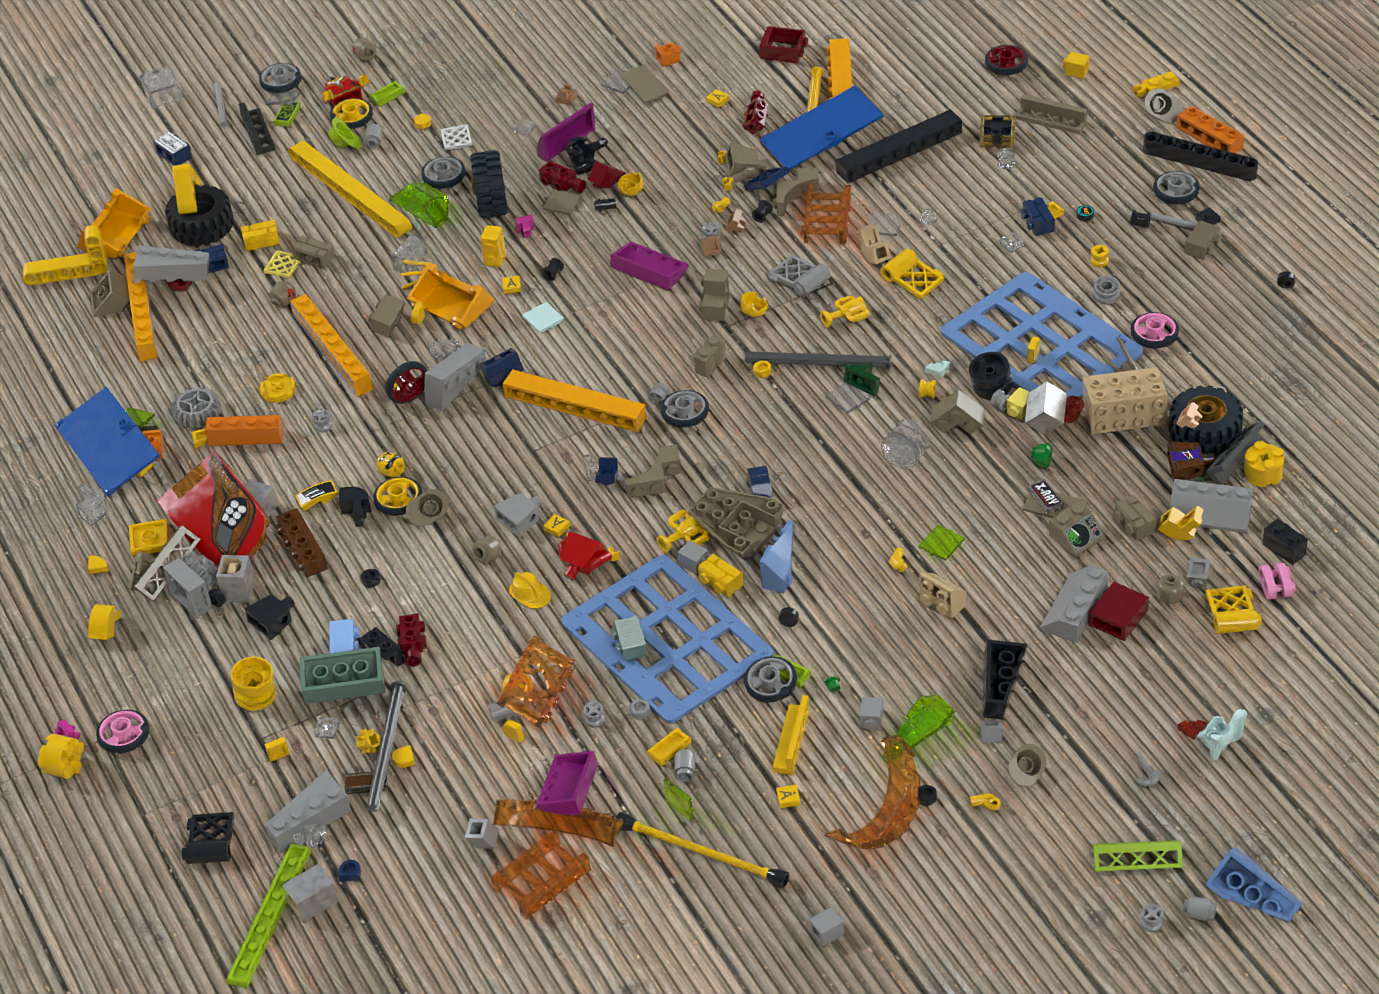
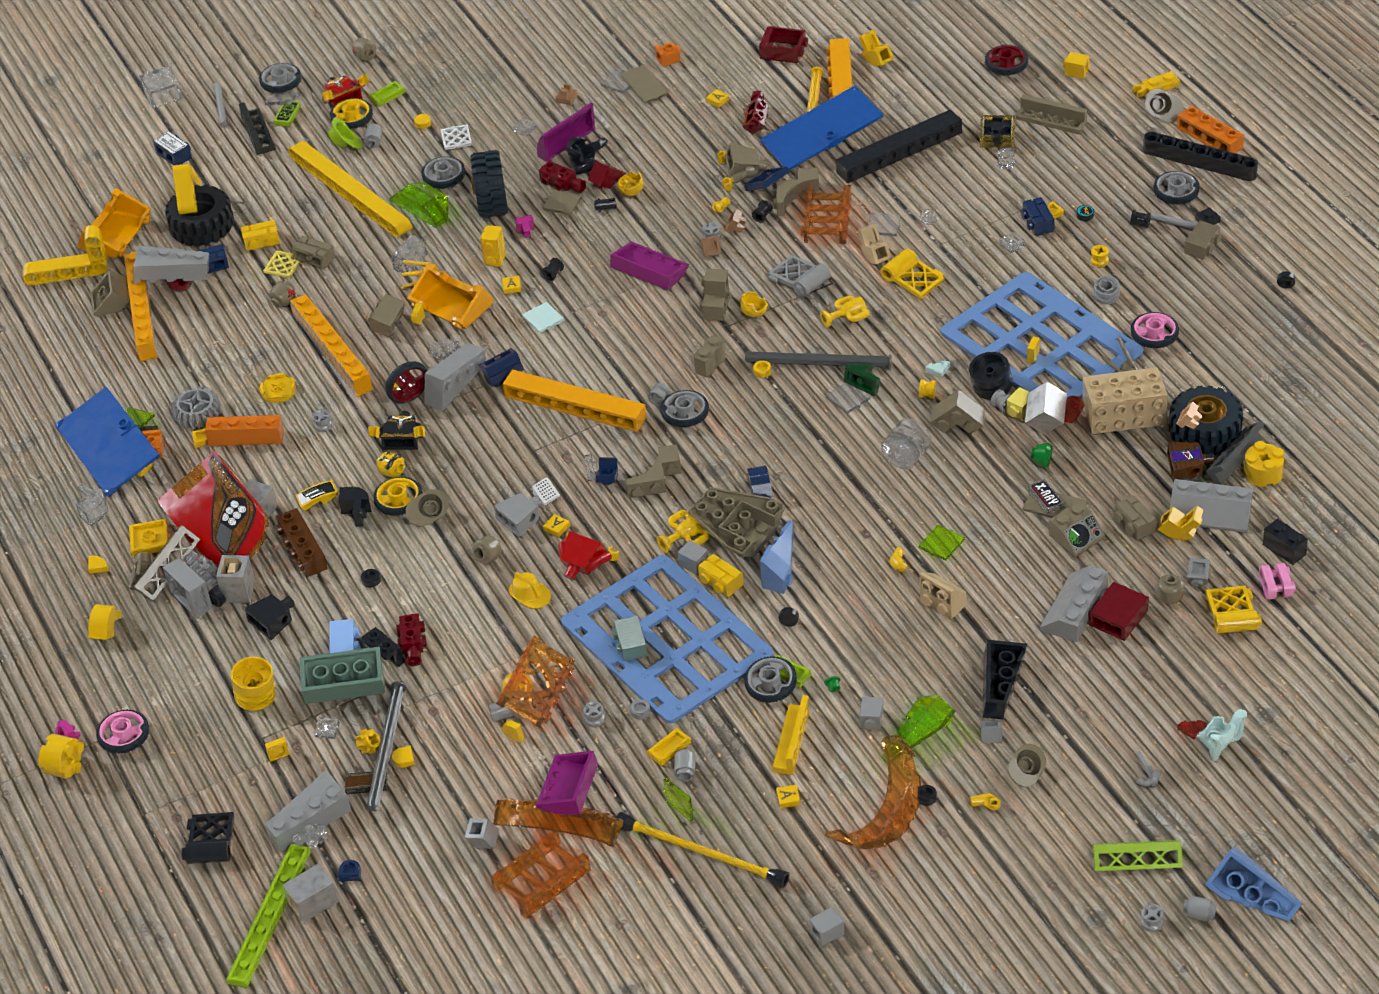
(399, 432): none -> torso
(545, 491): none -> white slope
(874, 52): none -> yellow brick

